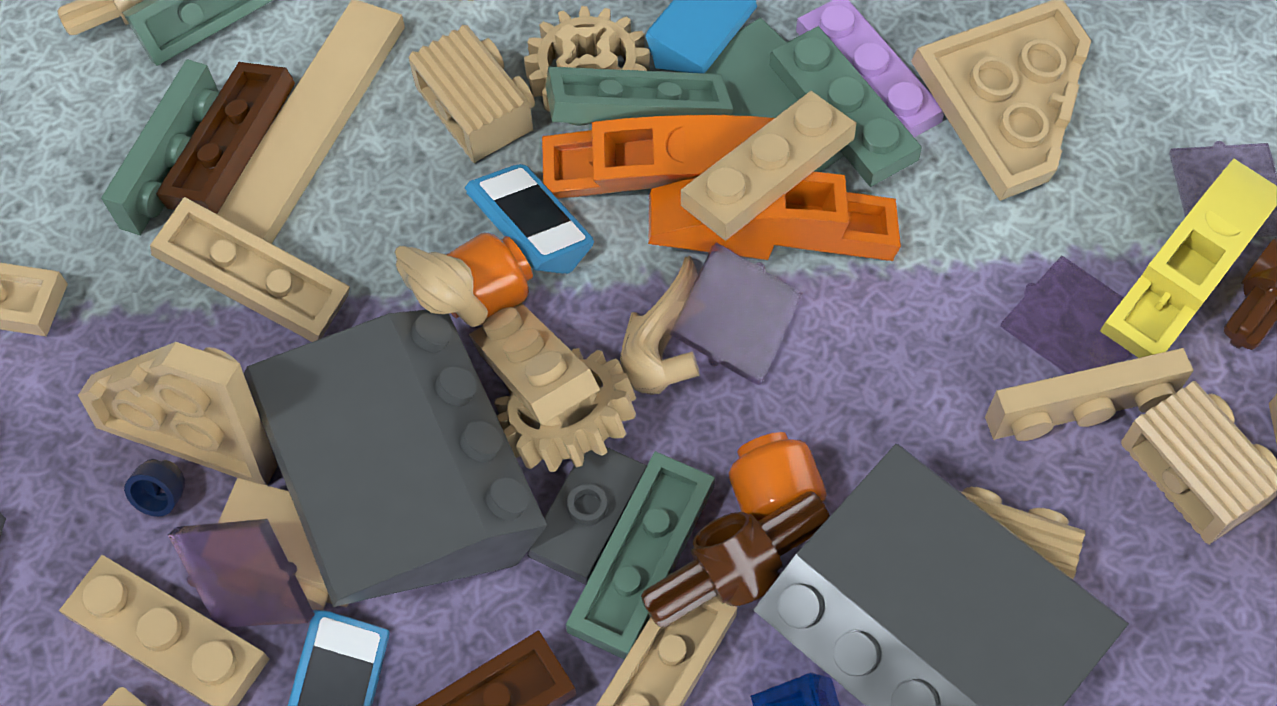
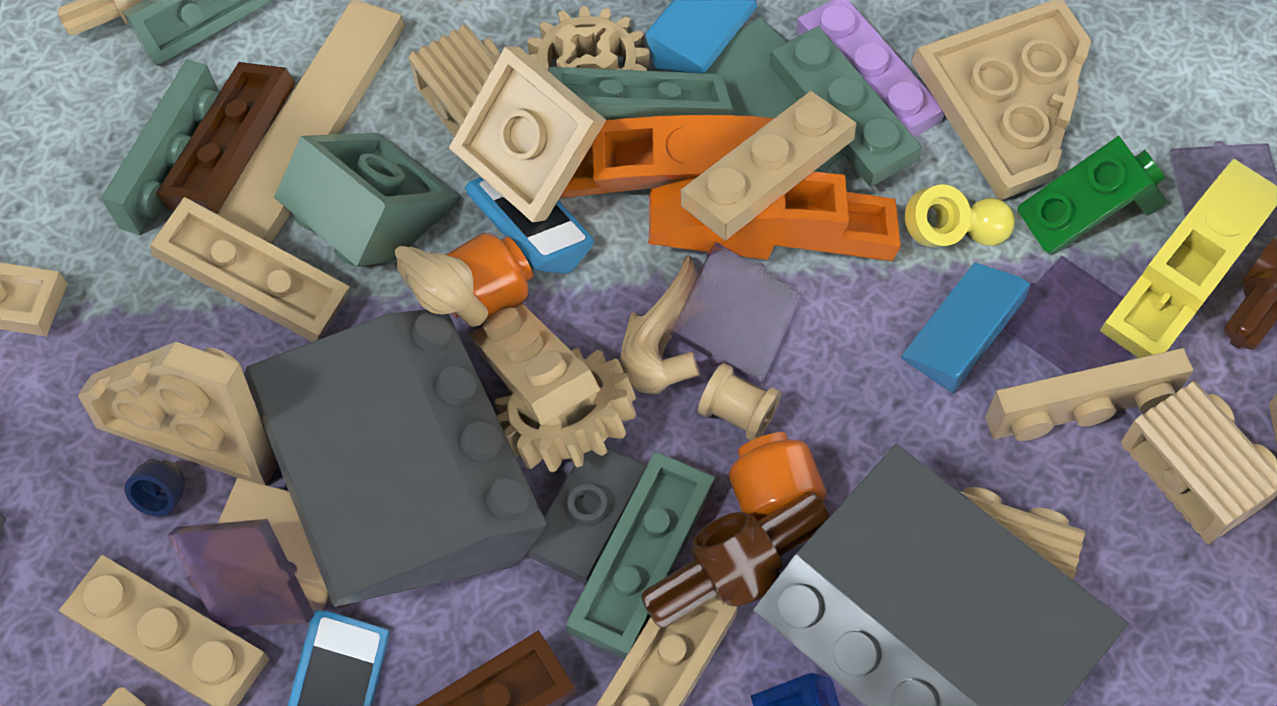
(362, 195): none -> sand green slope
(526, 133): none -> tan plate
(739, 402): none -> tan bush
(966, 325): none -> dark azure slope
(987, 221): none -> light yellow plate
(1092, 194): none -> green bracket

